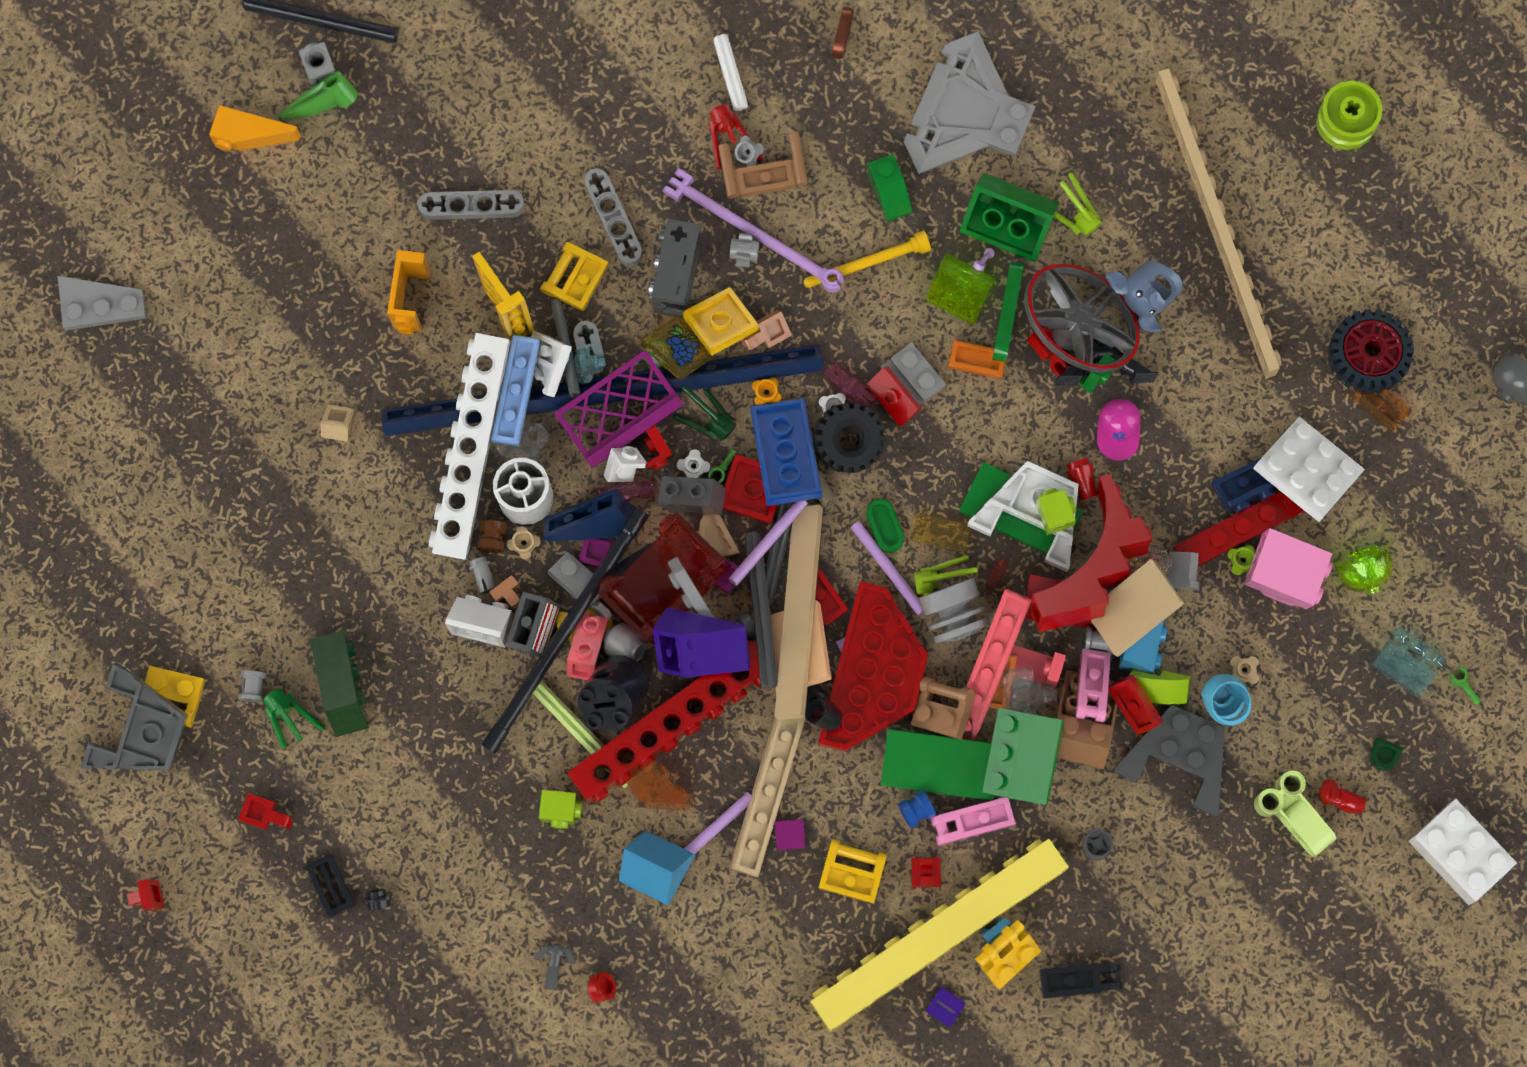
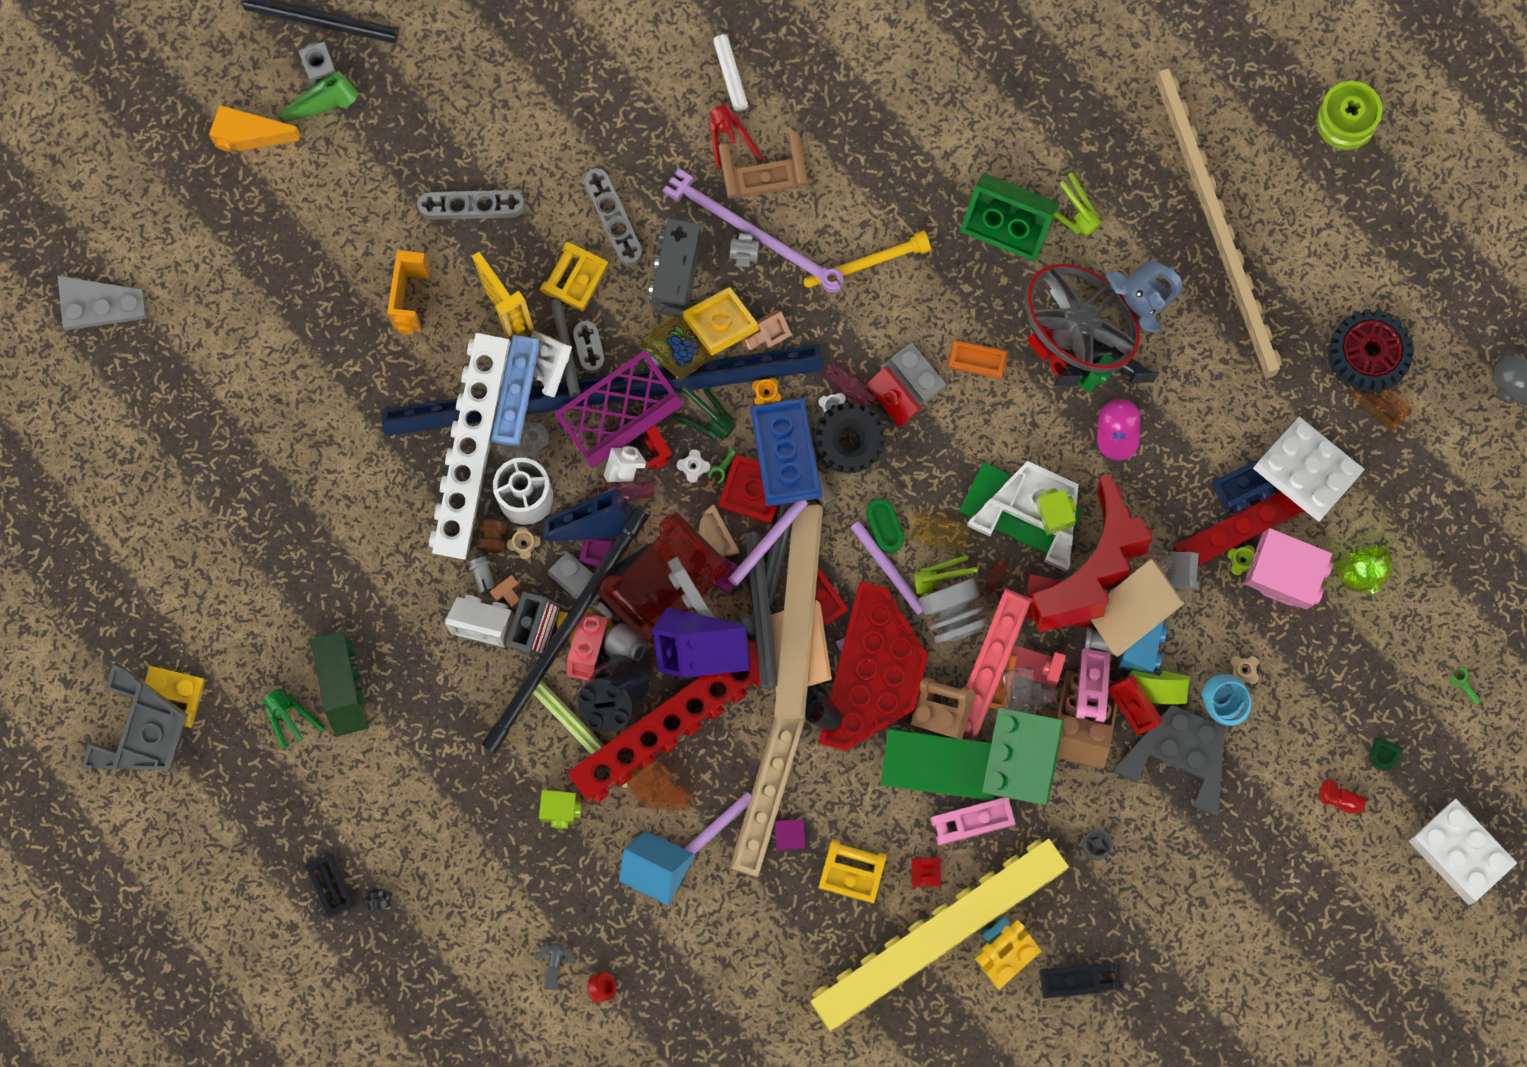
(147, 896): red tile -> none
(252, 686): light grey bush -> none
(261, 812): red plate -> none
(337, 422): tan slope -> none
(588, 365): clear light blue tile -> none
(691, 495): dark grey brick -> none
(740, 153): light grey plate -> none
(842, 32): copper tile -> none
(889, 187): green slope -> none
(916, 809): blue wheel -> none
(945, 1007): dark purple tile -> none
(960, 289): clear neon green bracket -> none
(966, 109): light grey plate -> none
(988, 253): lavender hinge -> none
(1008, 311): green beam -> none
(1082, 474): red cone -> none
(1297, 814): yellowish green piece -> none
(1404, 668): clear light blue plate -> none

